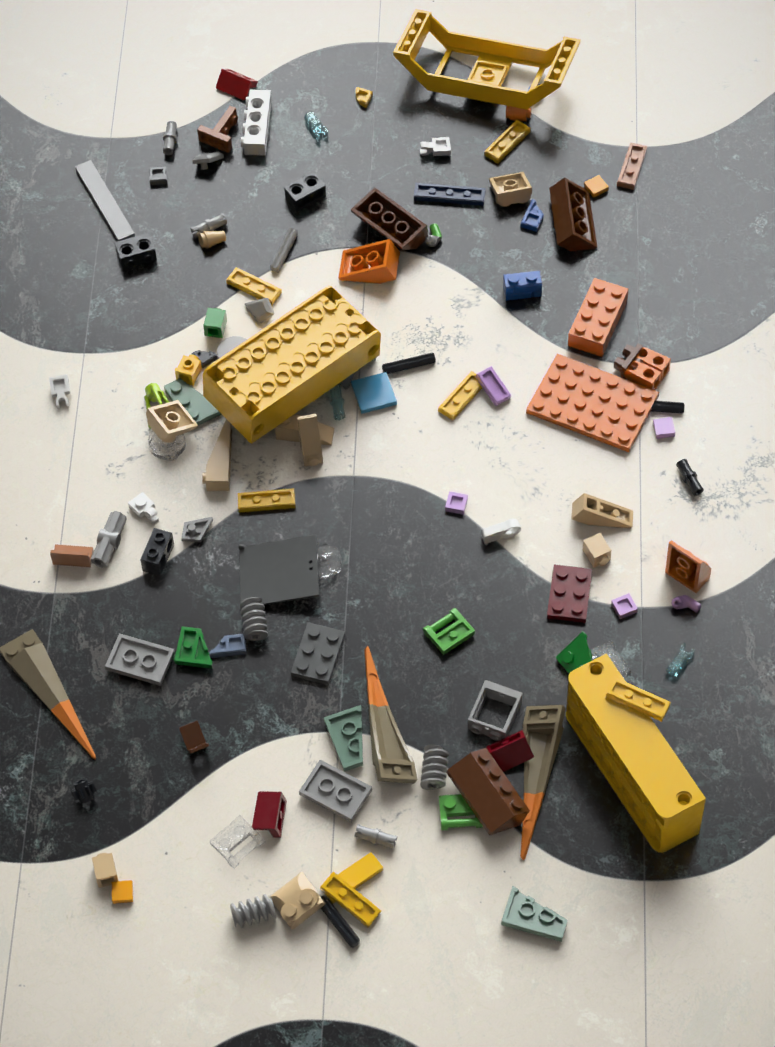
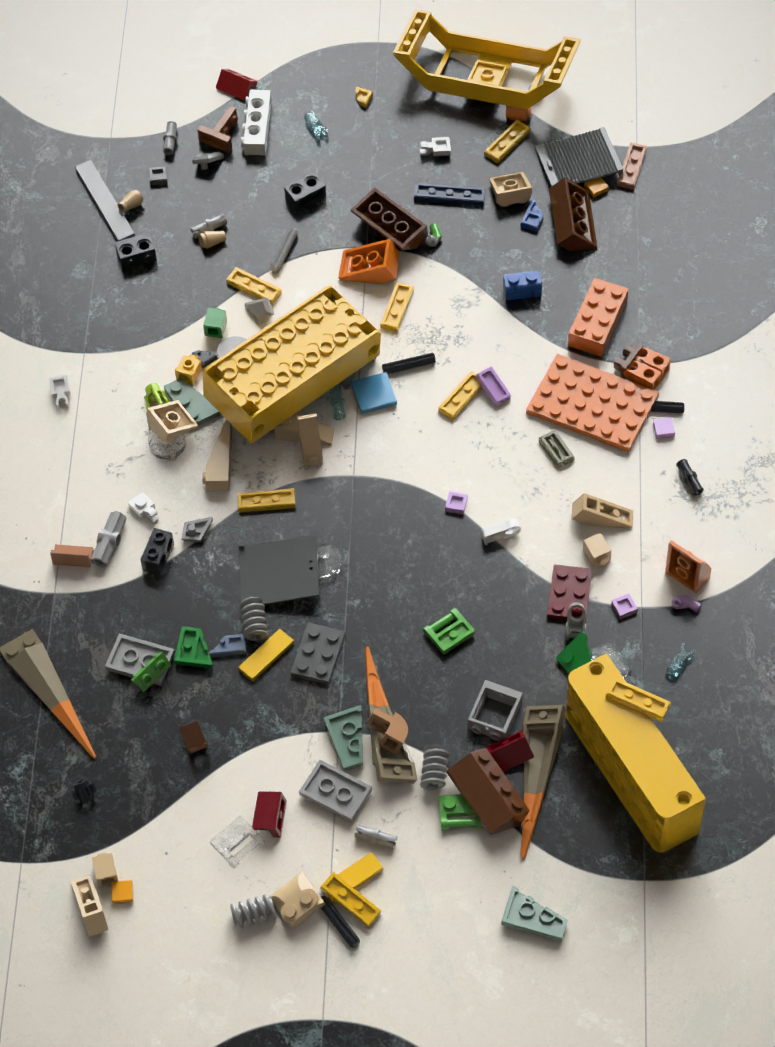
(89, 905): none -> tan slope
(130, 201): none -> tan cone
(154, 669): none -> bright green hinge
(266, 655): none -> yellow tile
(392, 727): none -> medium nougat brick
(397, 307): none -> yellow tile
(564, 460): none -> olive tile
(575, 623): none -> light grey piece
(580, 157): none -> dark grey door

